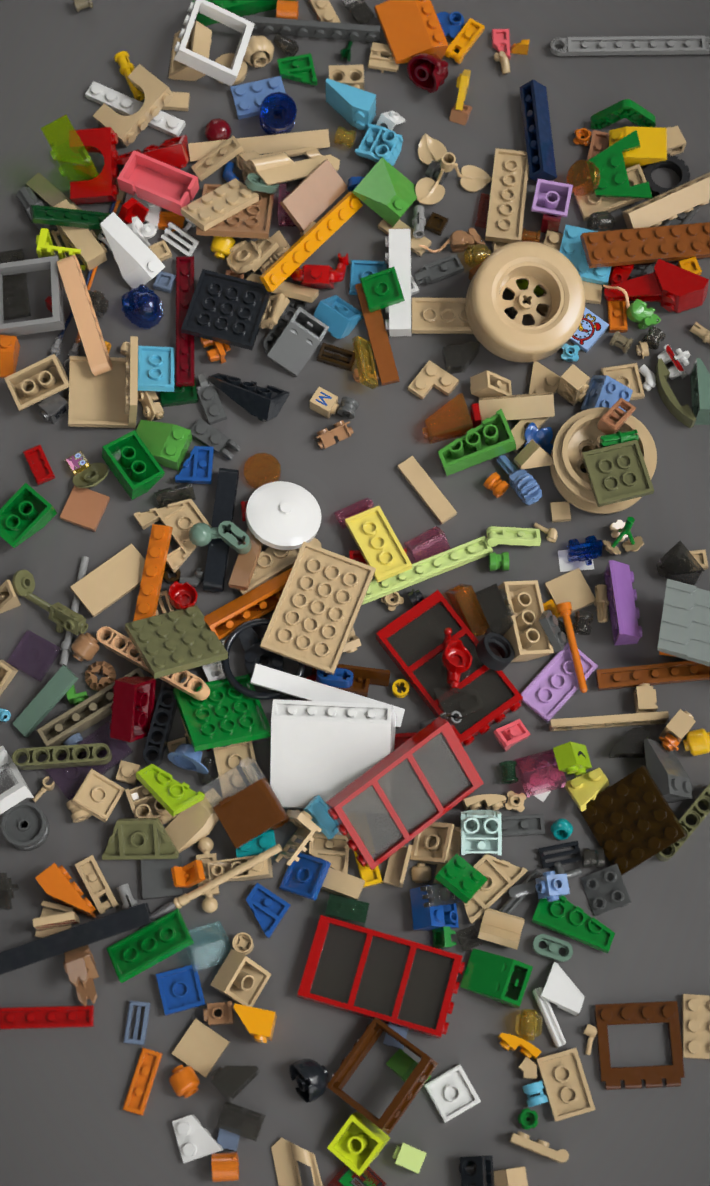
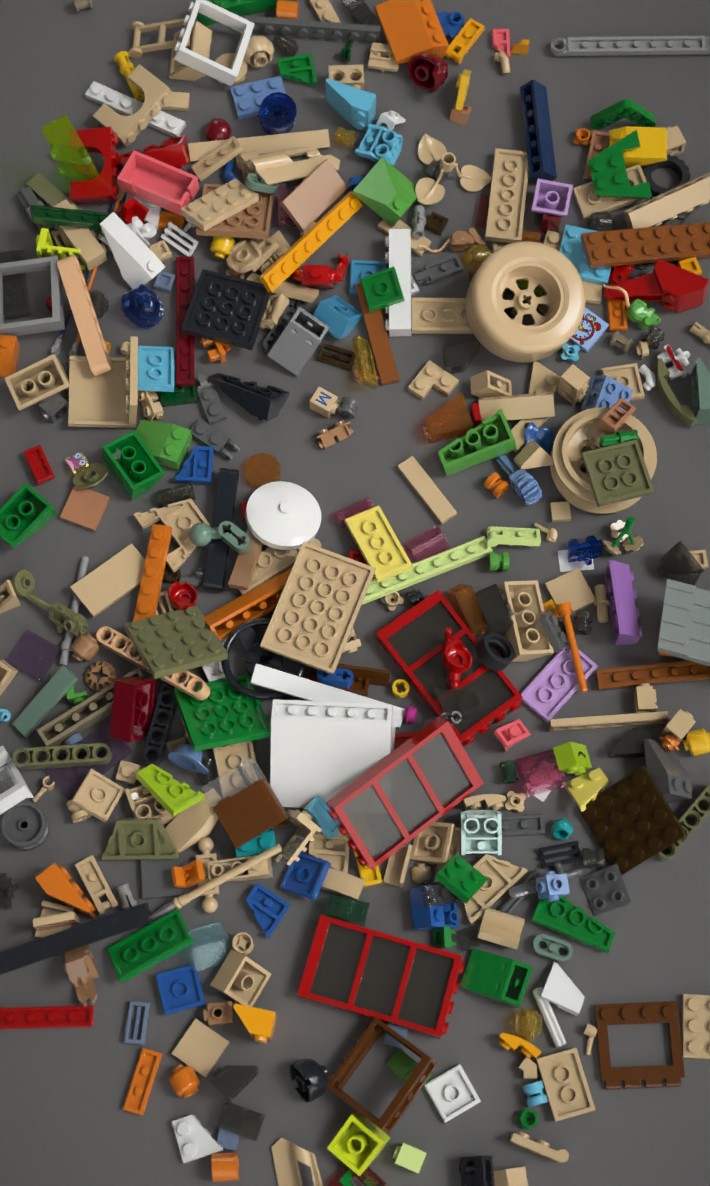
(138, 28): none -> tan piece
(410, 714): none -> dark pink plate
(583, 177): clear orange tile -> none

